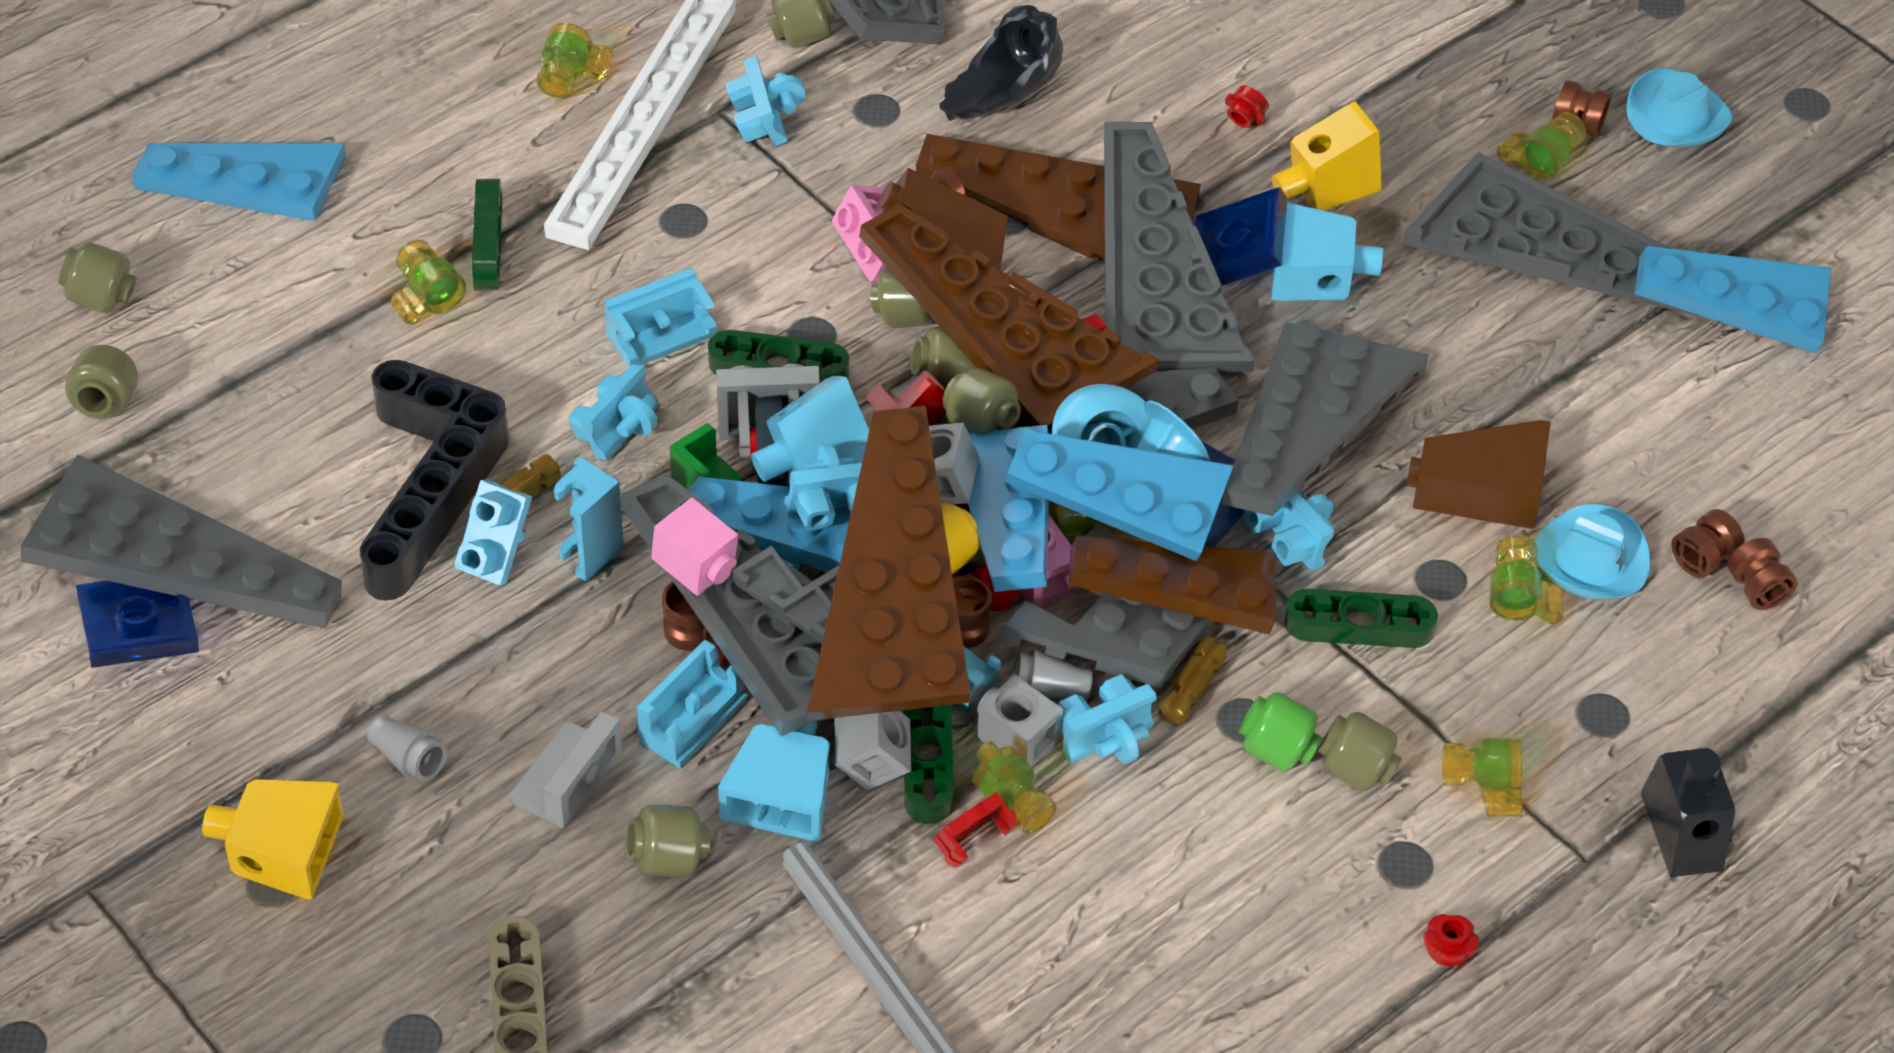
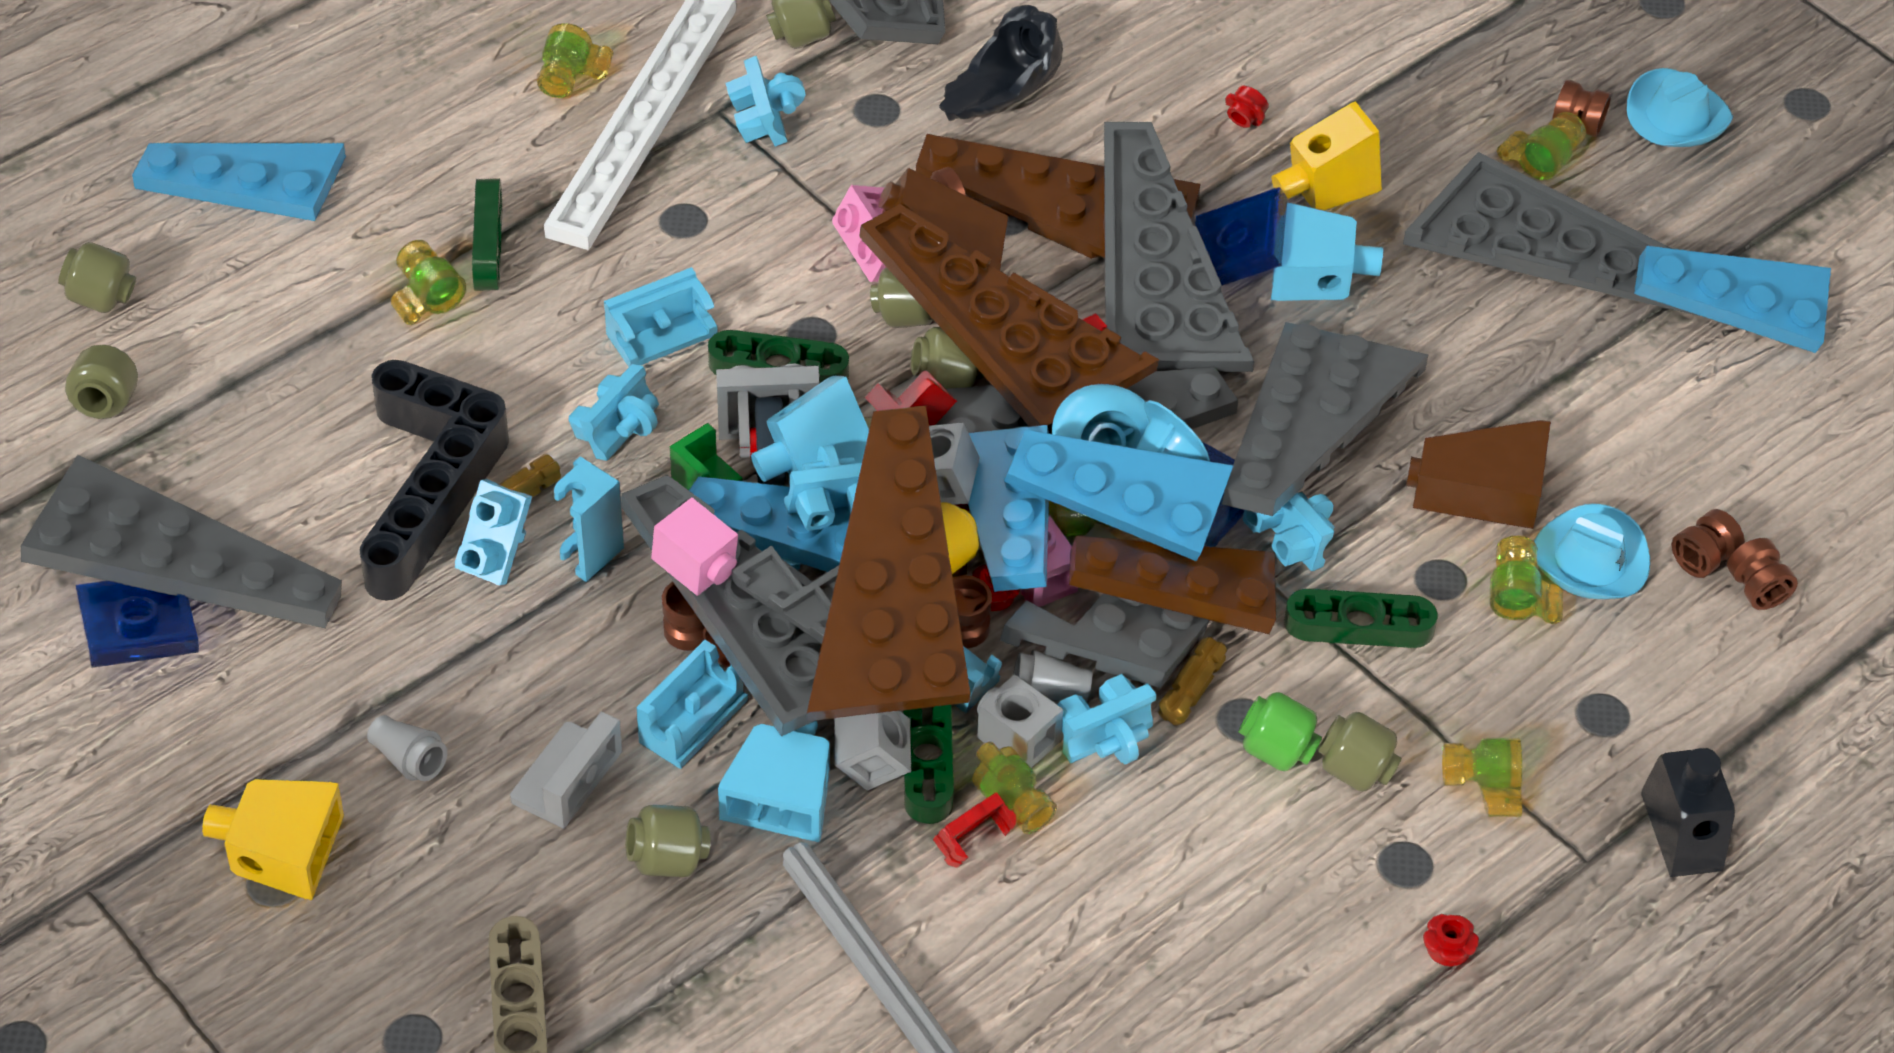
(981, 401): olive head -> none

